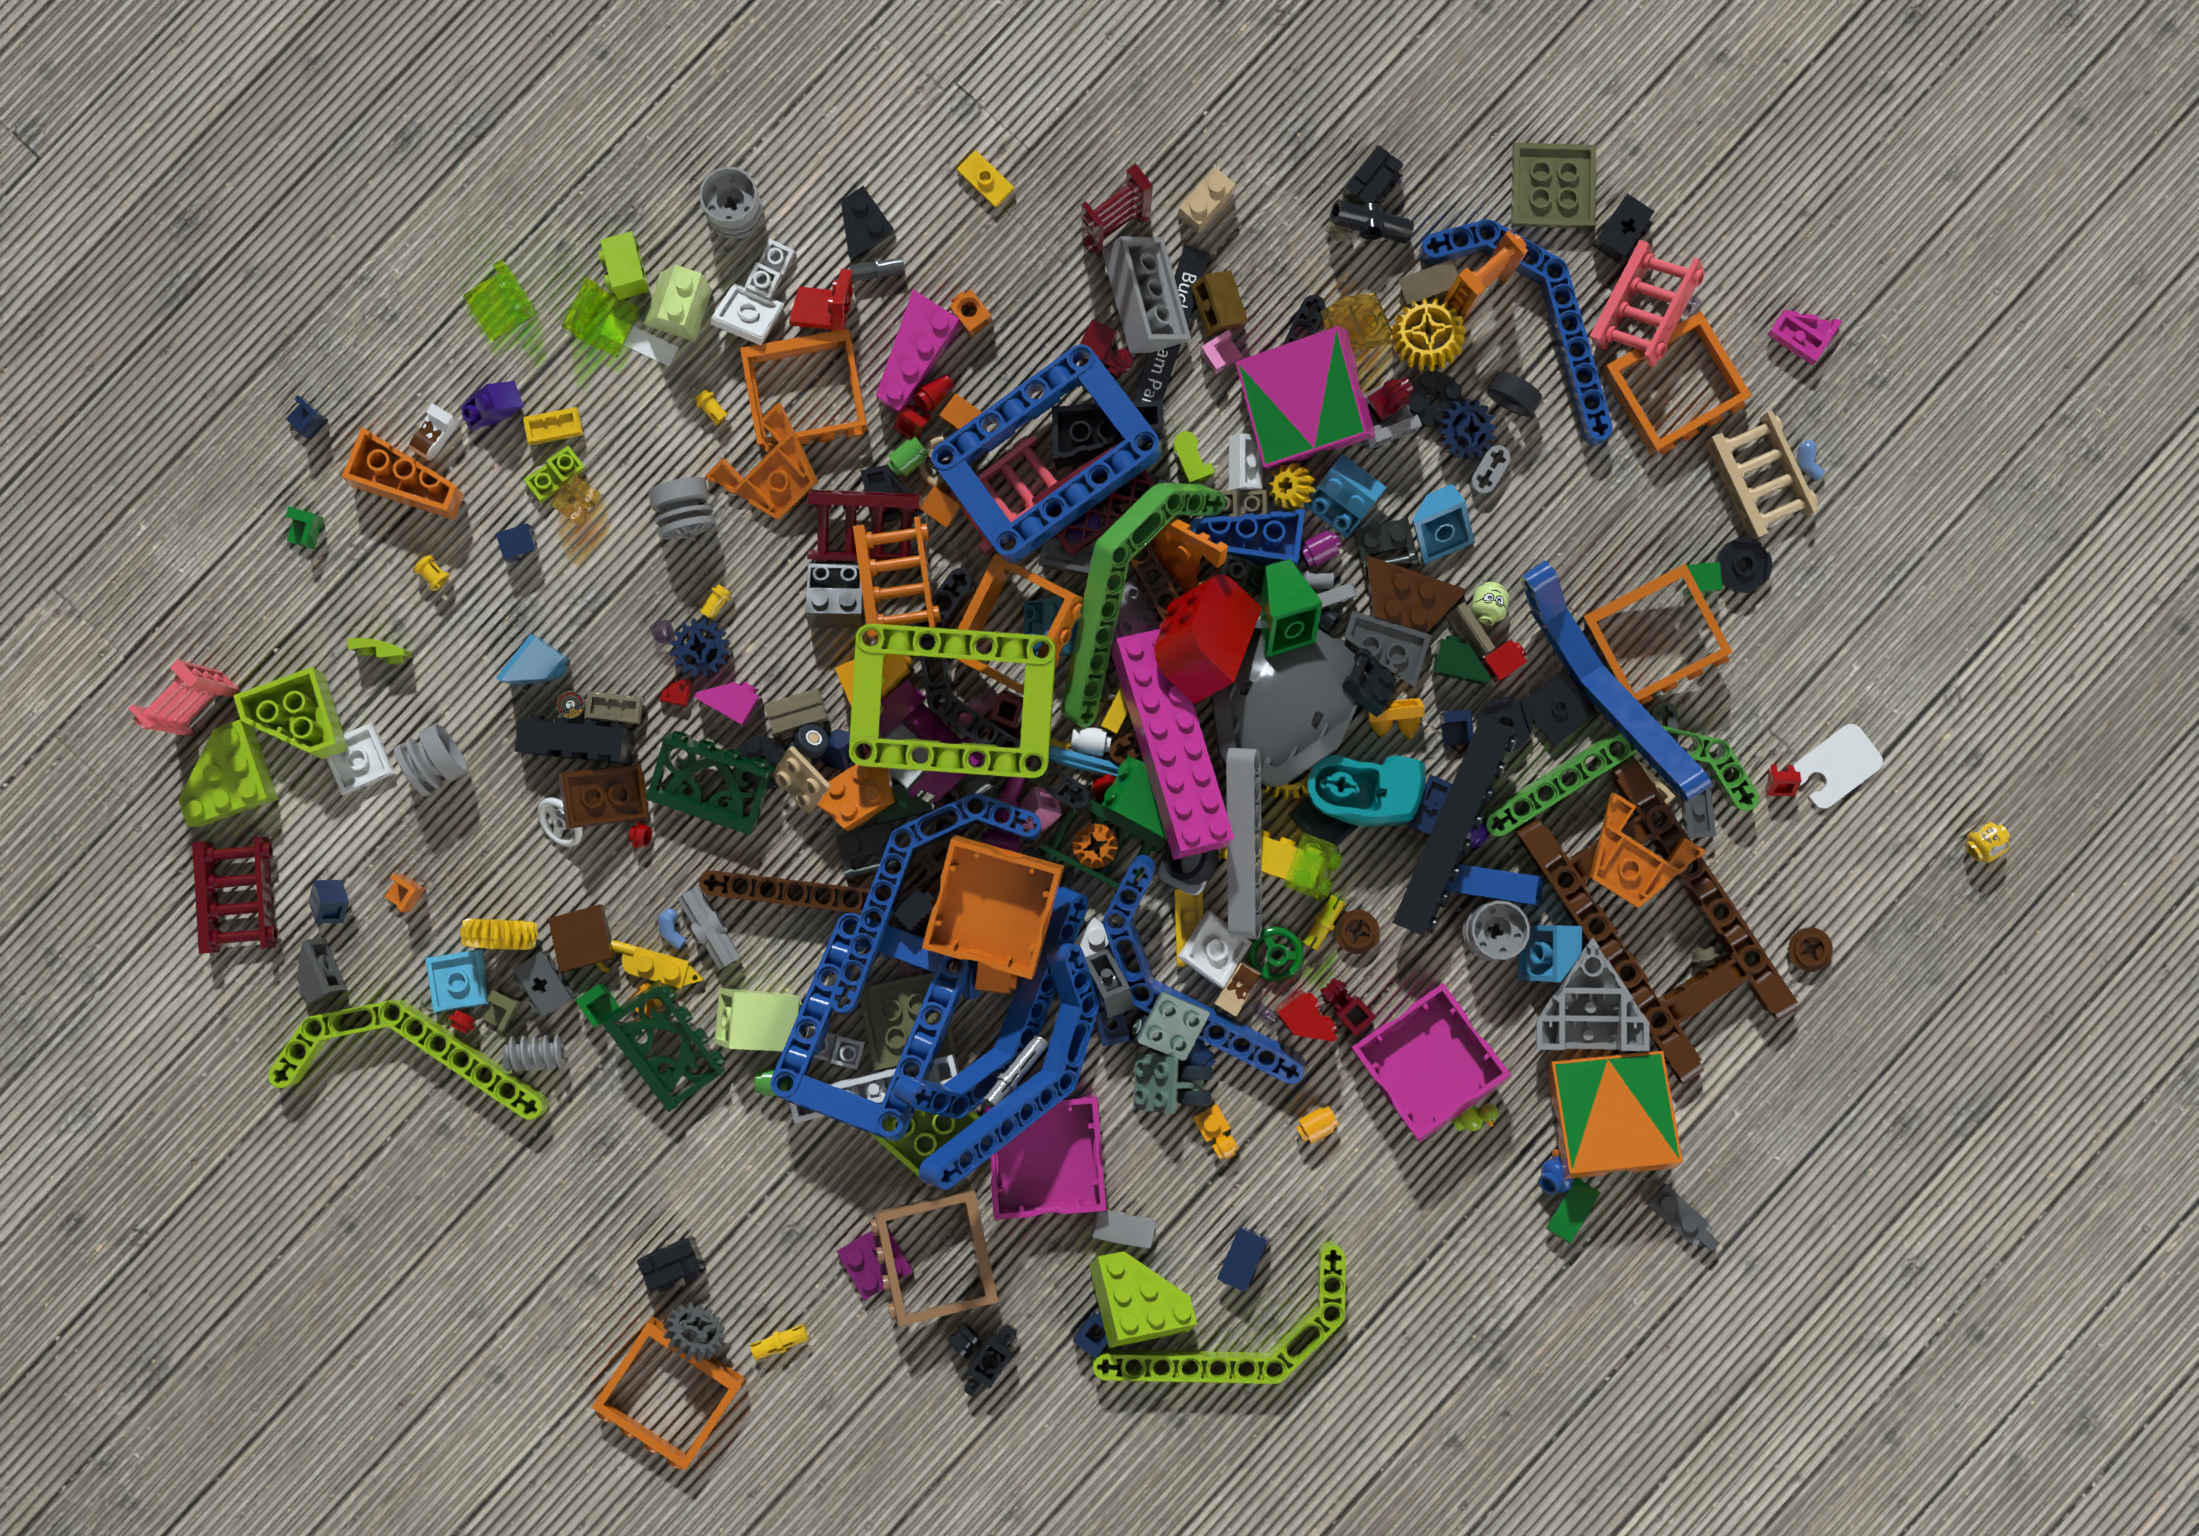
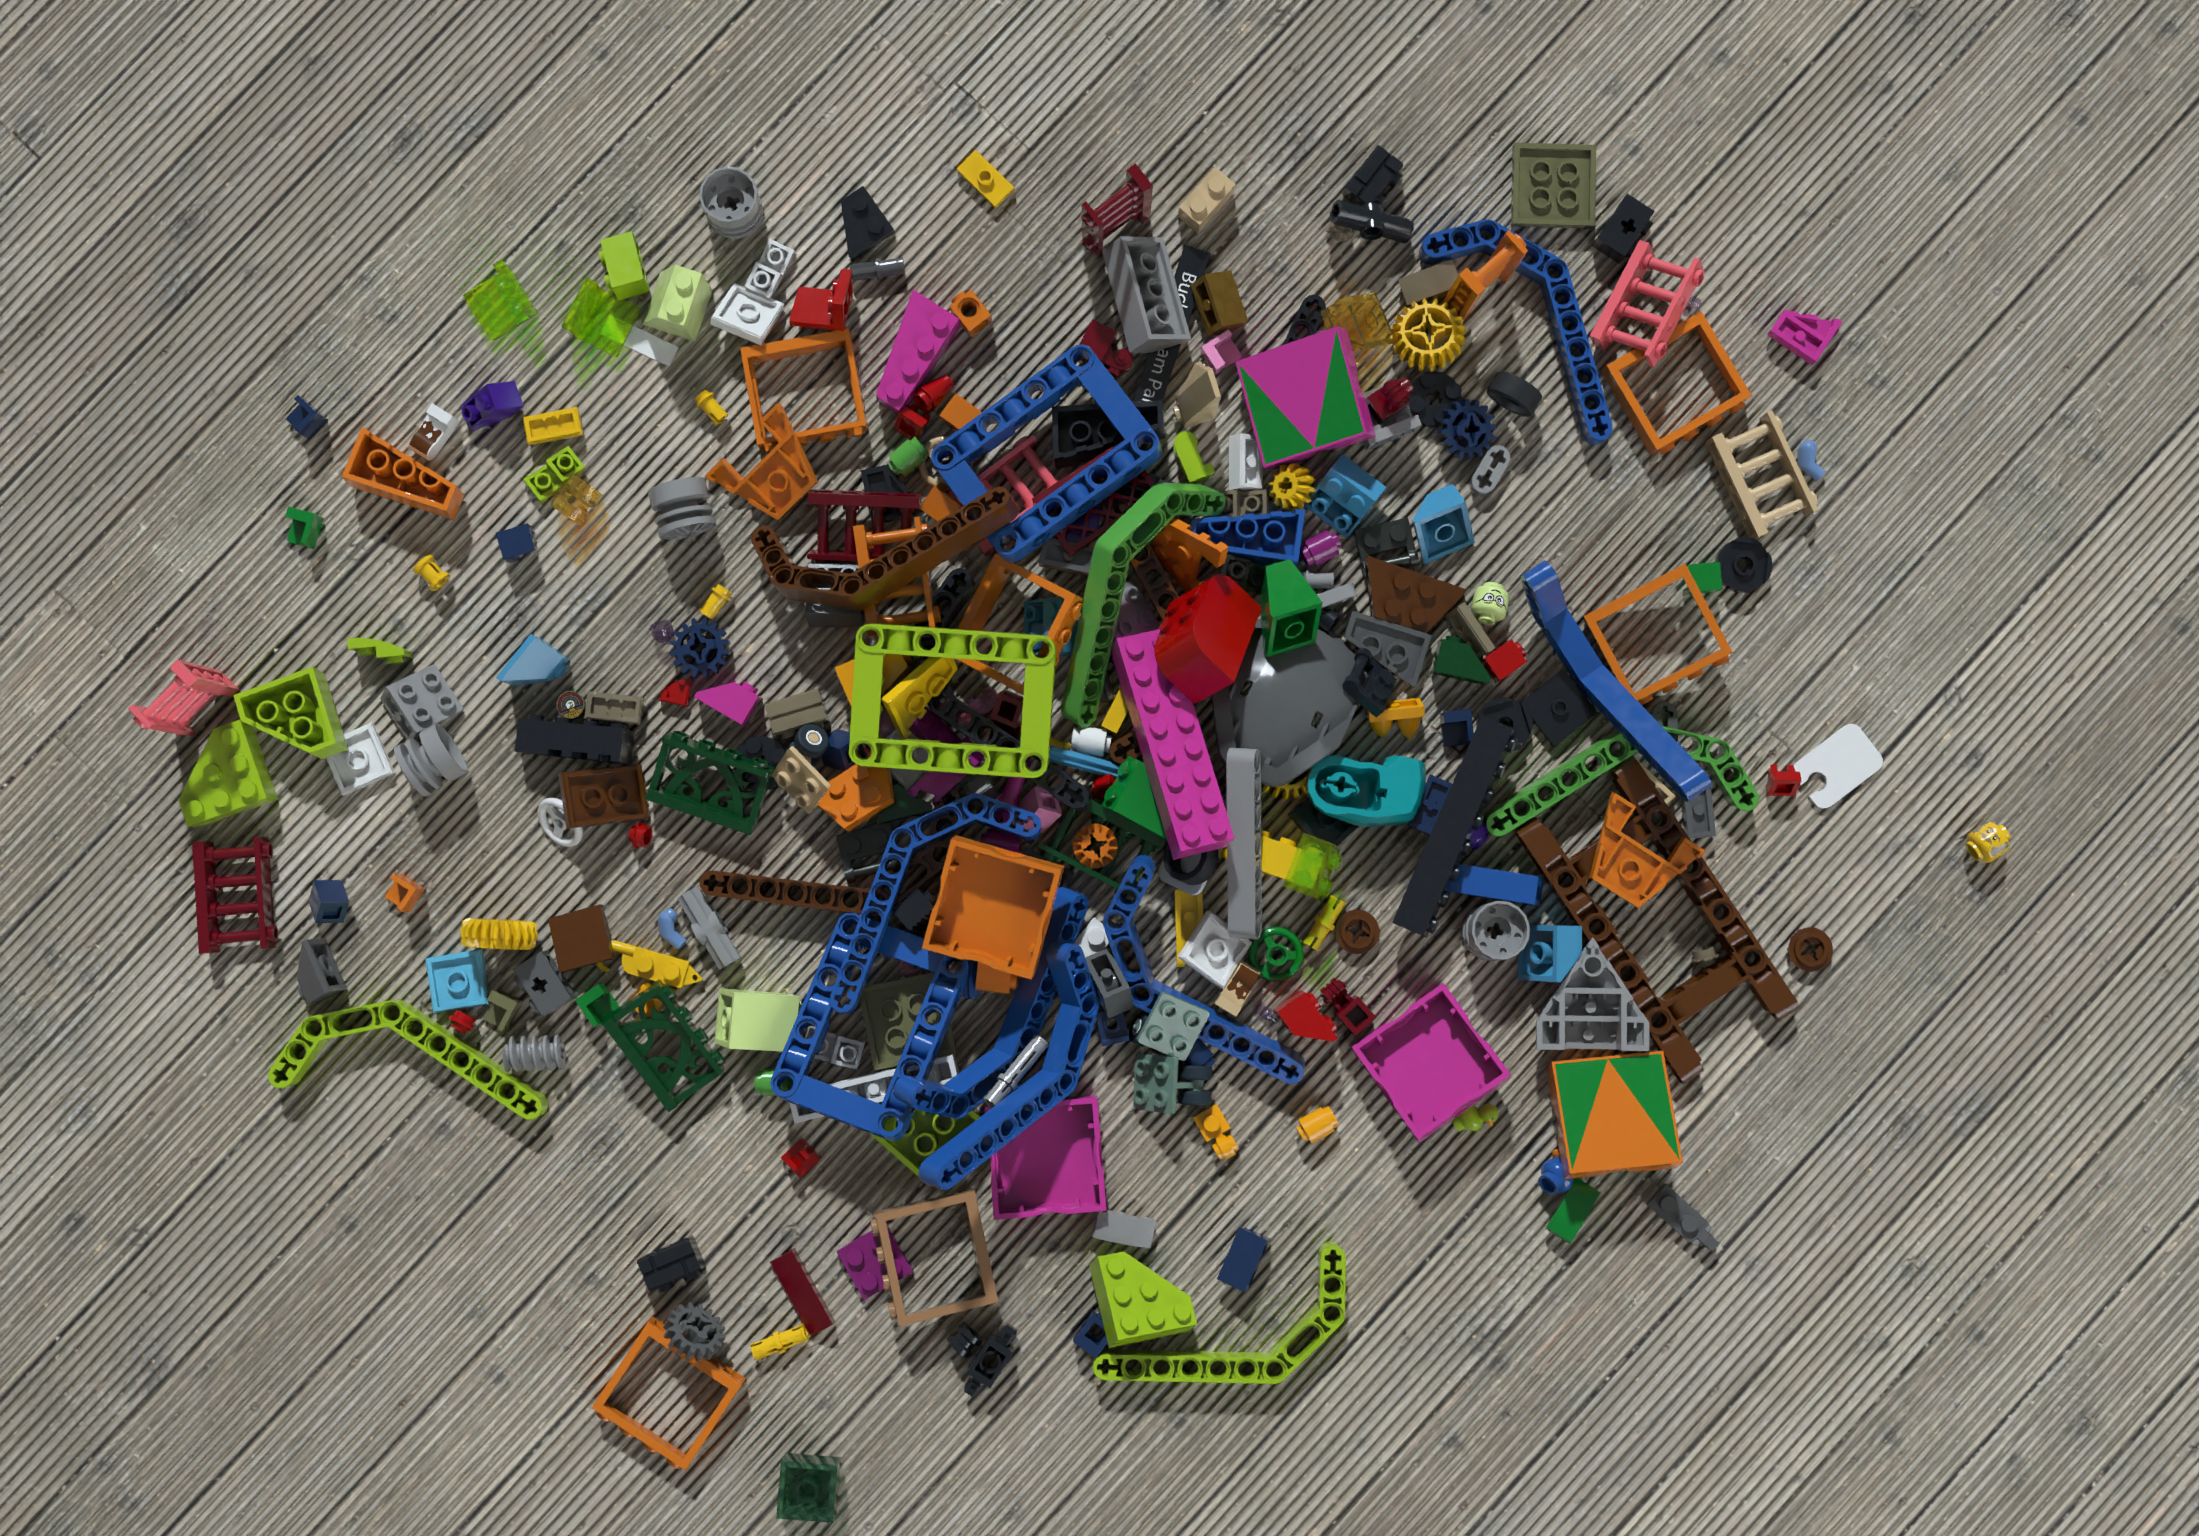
(420, 701): none -> light grey bracket
(800, 1157): none -> red tile
(802, 1292): none -> dark red slope
(808, 1487): none -> clear green brick
(892, 568): none -> reddish brown beam
(913, 693): none -> yellow wing
(1198, 397): none -> tan wedge

